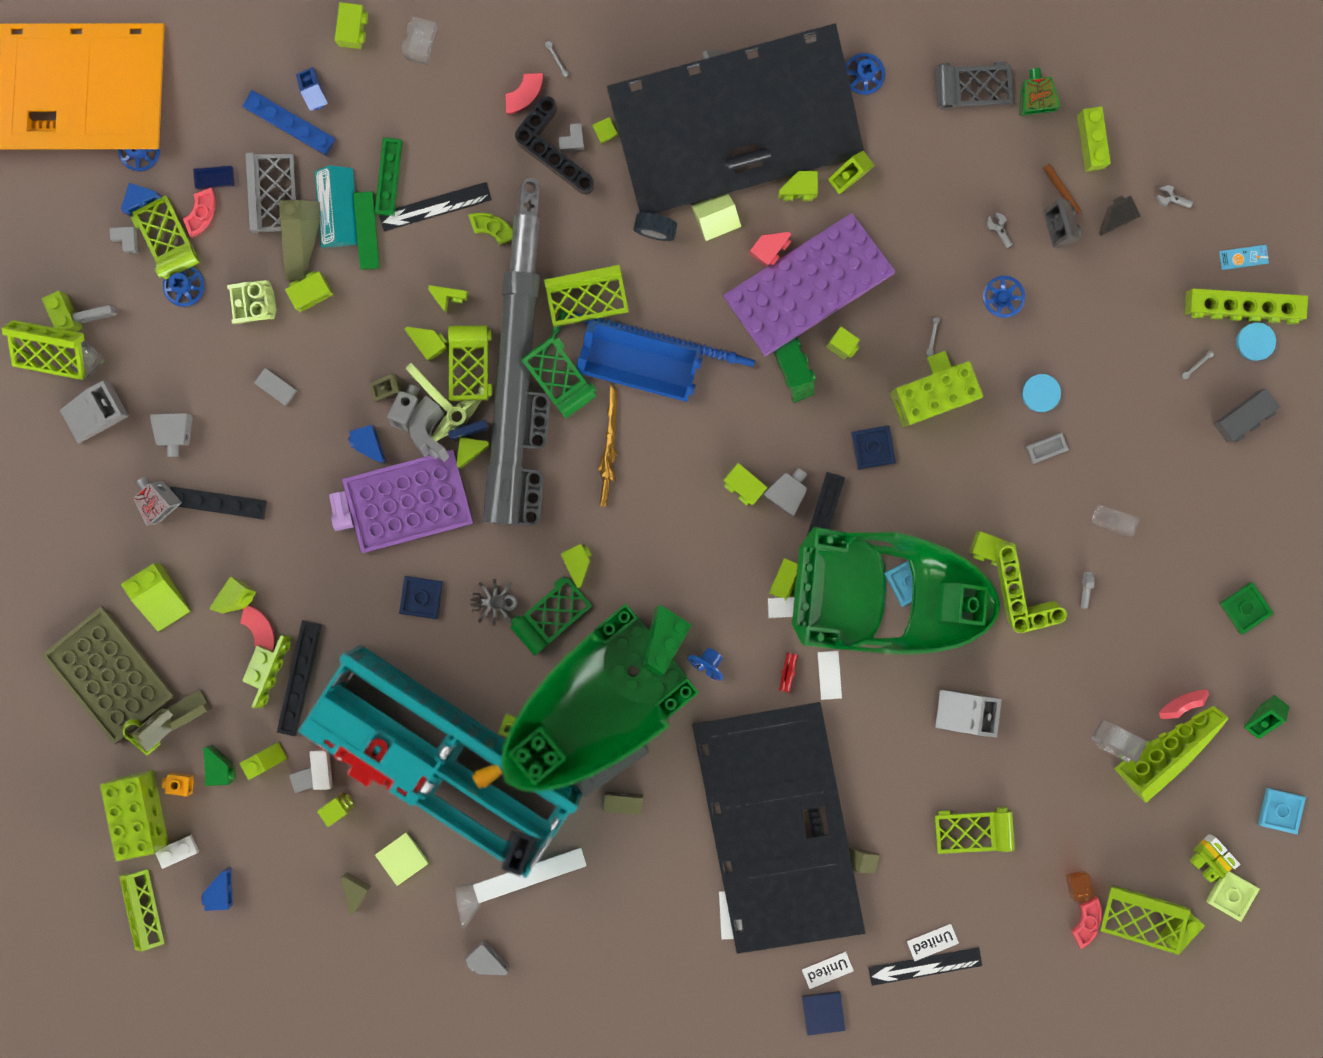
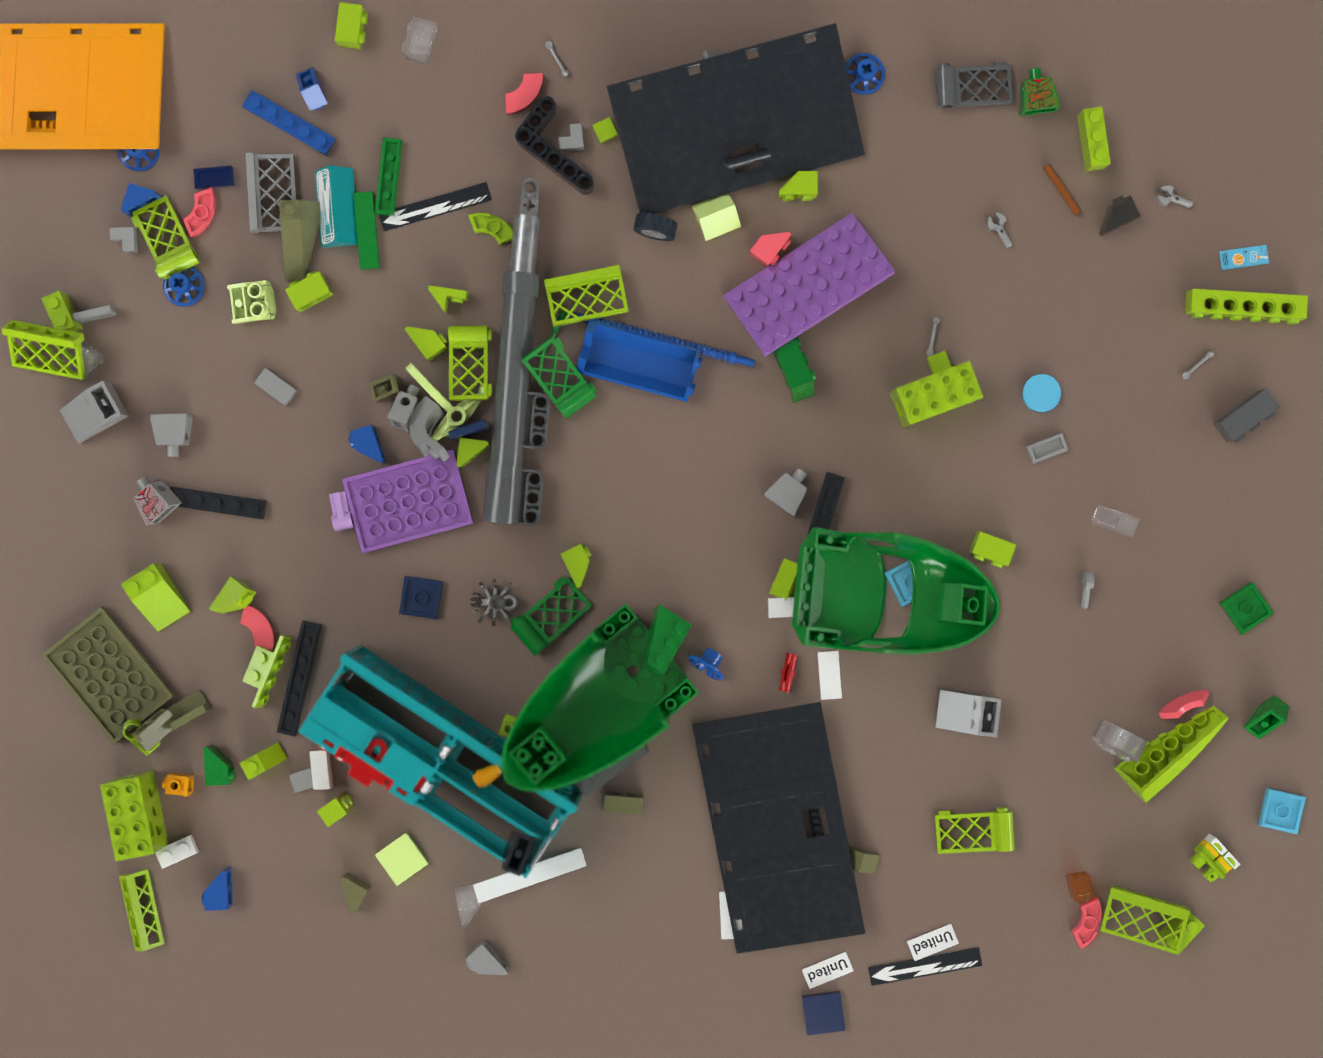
(610, 452): pearl gold sword -> none
(744, 485): lime brick -> none
(843, 344): lime brick -> none
(851, 172): lime slope -> none
(873, 447): dark blue tile -> none
(1003, 297): blue wheel -> none
(1016, 594): lime beam -> none
(1062, 223): dark grey slope -> none
(1233, 895): yellowish green tile -> none
(1256, 341): medium azure tile -> none

